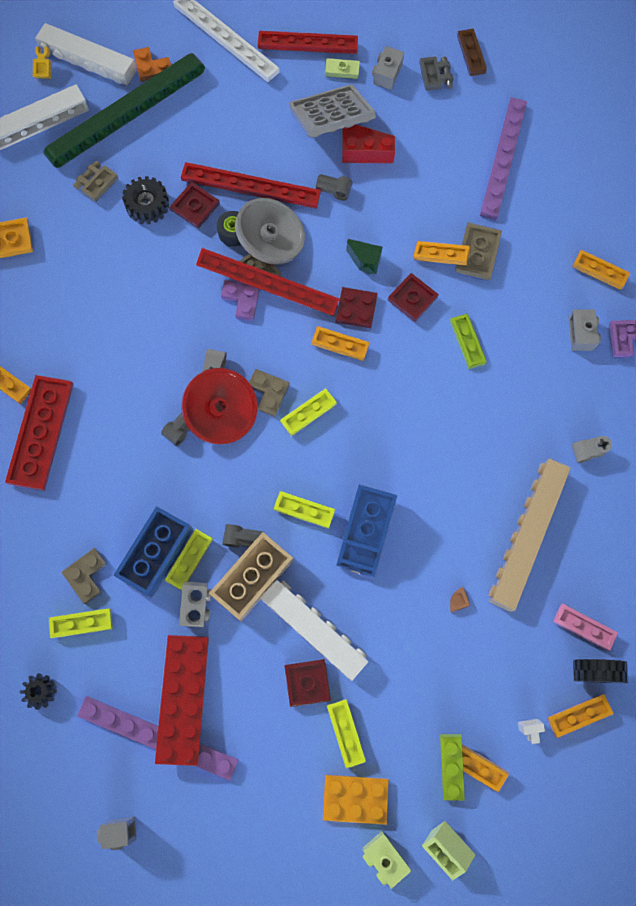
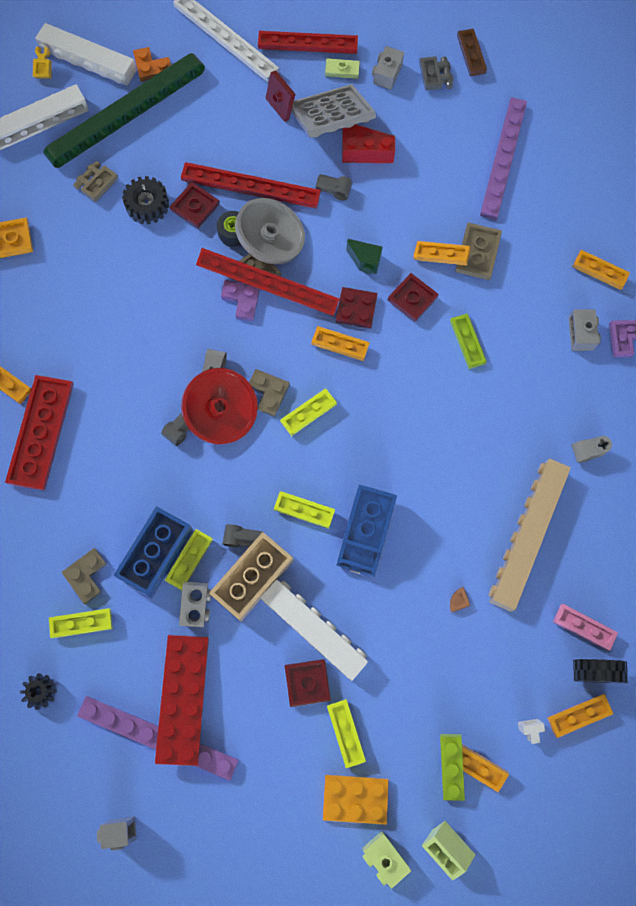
(280, 96): none -> plate

